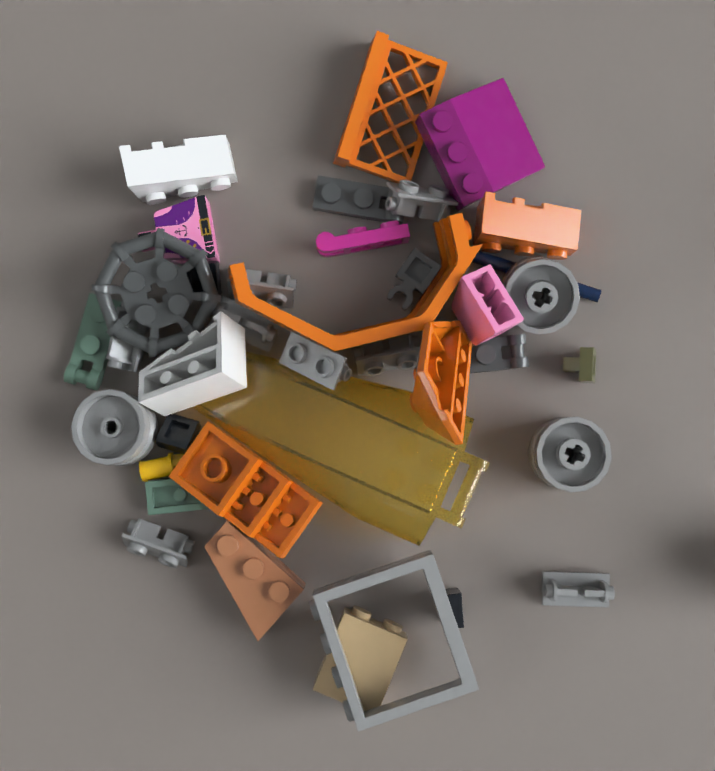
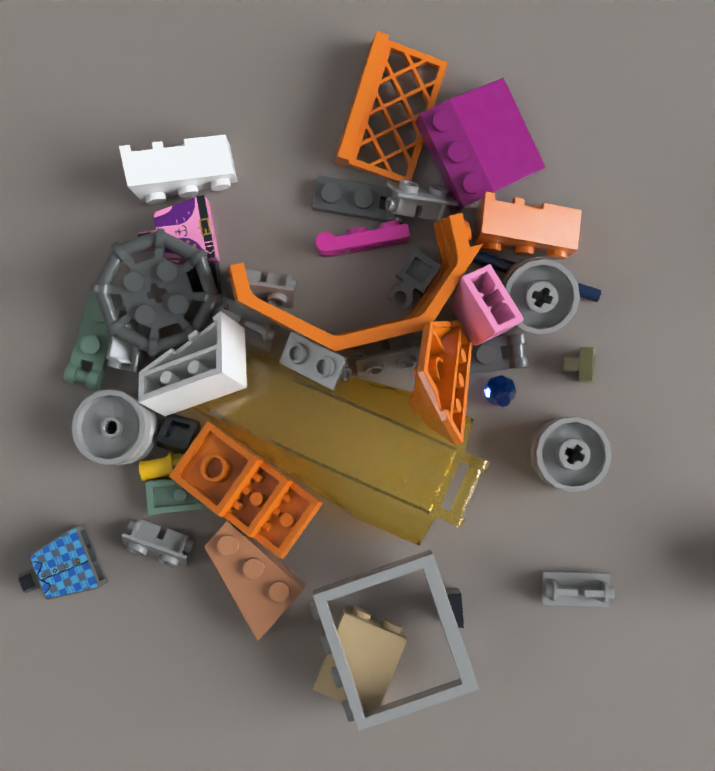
(65, 566): none -> torso
(500, 391): none -> clear blue rock

